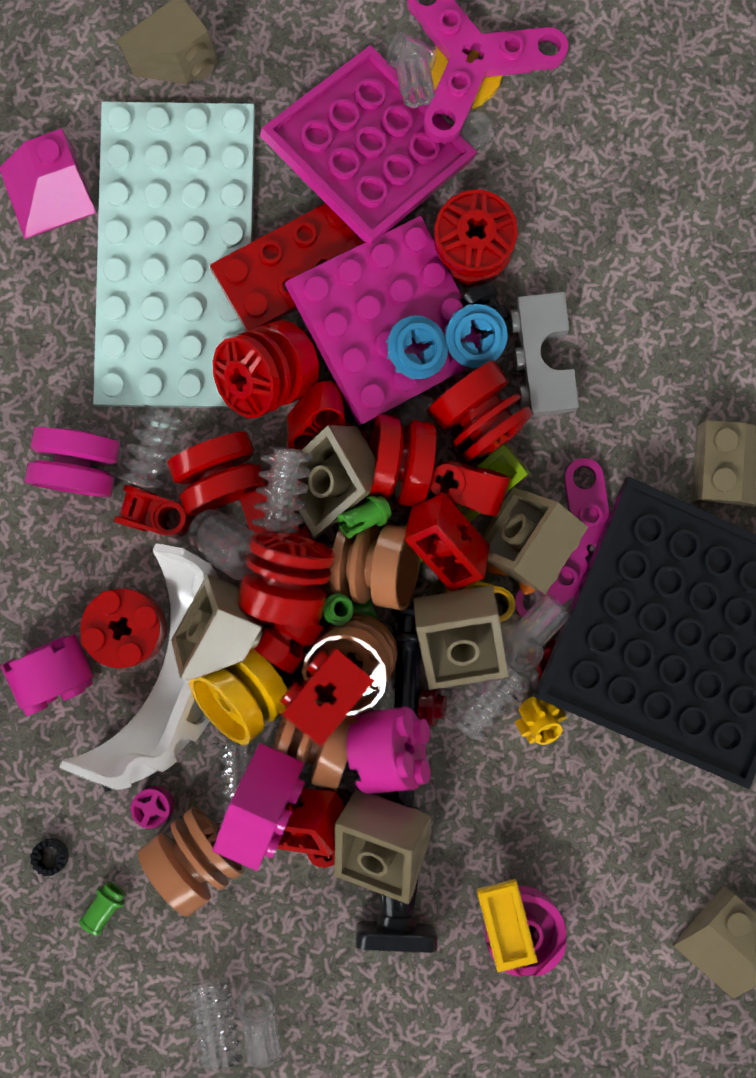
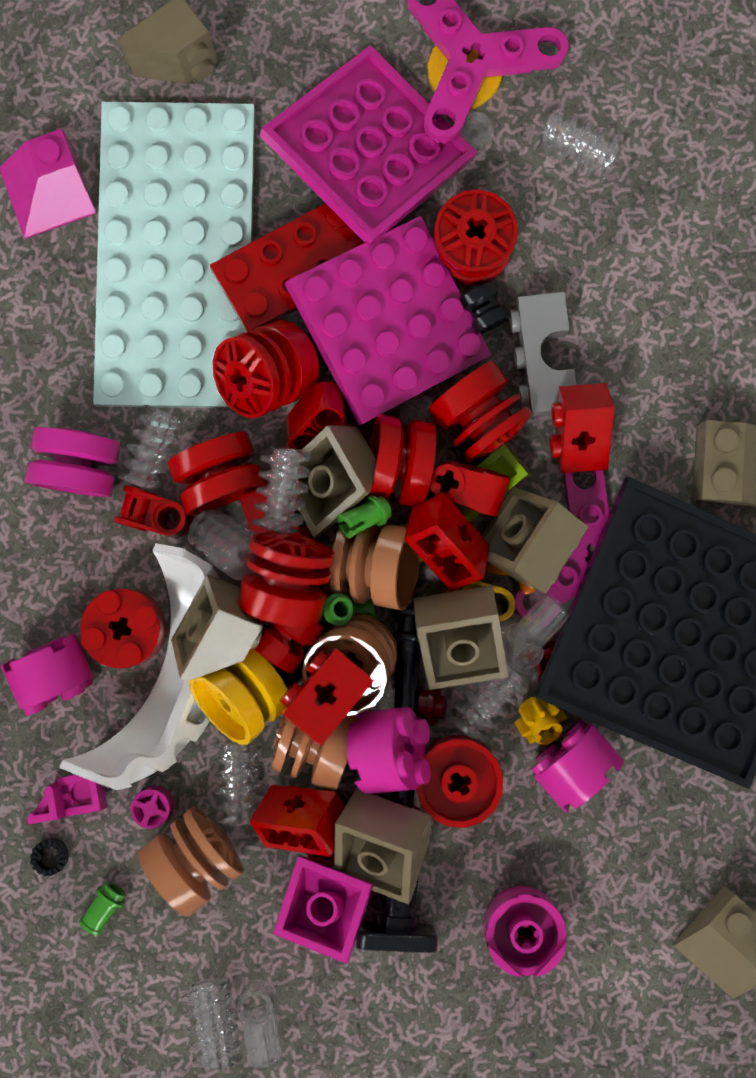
(69, 797): none -> dark pink slope
(258, 808): dark pink brick -> none
(323, 909): none -> dark pink slope
(413, 64): clear piece -> none
(422, 331): dark azure gear -> none
(475, 797): none -> red wheel
(490, 345): dark azure gear -> none
(506, 925): yellow tile -> none
(577, 766): none -> dark pink brick
(578, 143): none -> clear piece
(582, 427): none -> red brick

